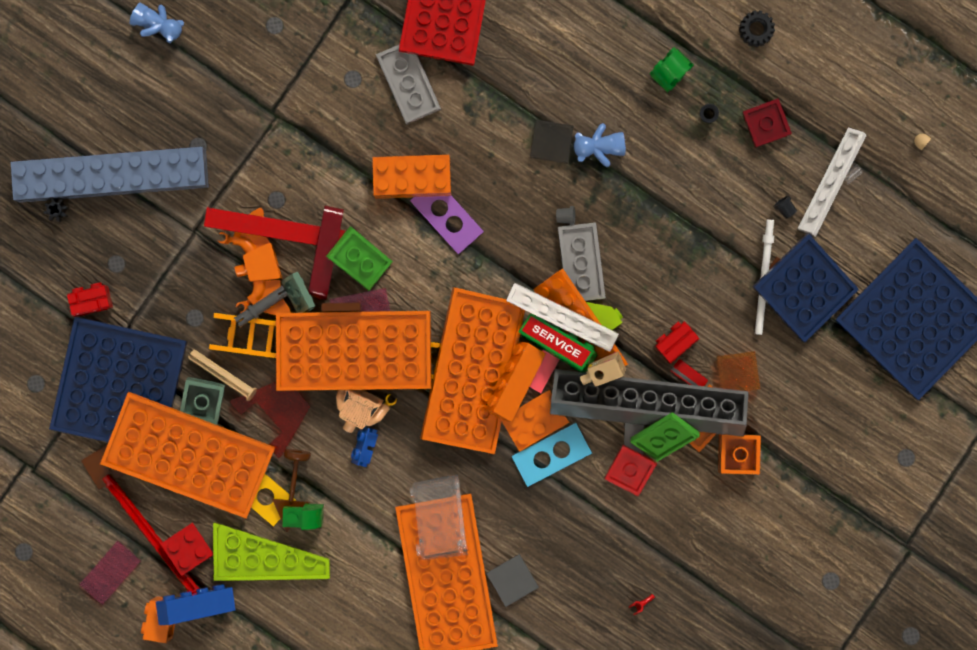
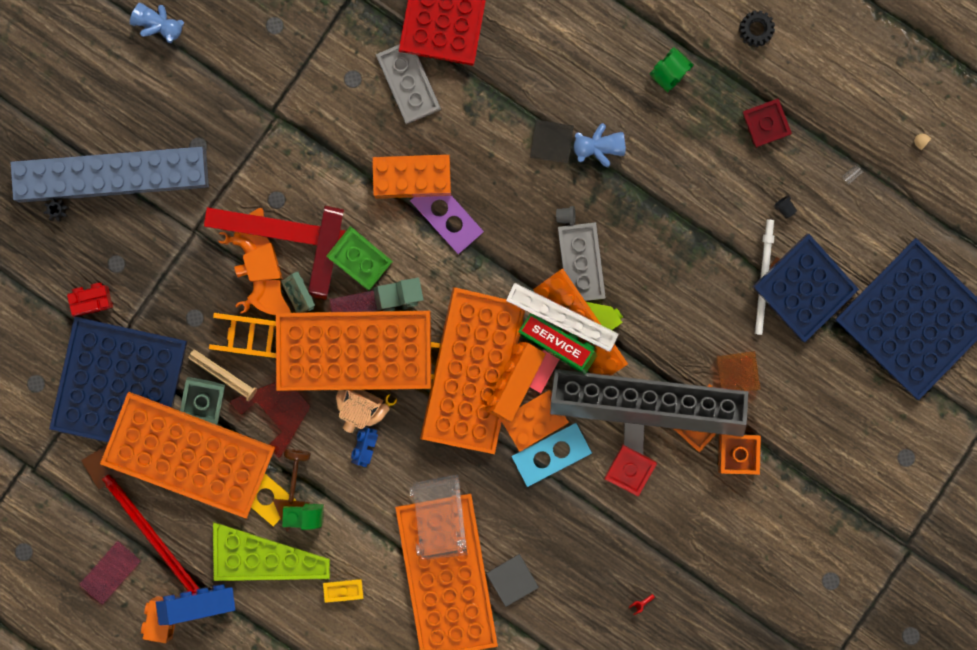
(186, 549): red plate -> none
(261, 306): dark grey pin -> none
(341, 307): reddish brown tile -> none
(343, 590): none -> yellow plate
(400, 294): none -> sand green brick
(611, 366): tan torso -> none
(665, 436): bright green tile -> none
(676, 342): red brick -> none
(688, 374): red sticker -> none
(713, 109): black piece -> none
(831, 182): white tile -> none

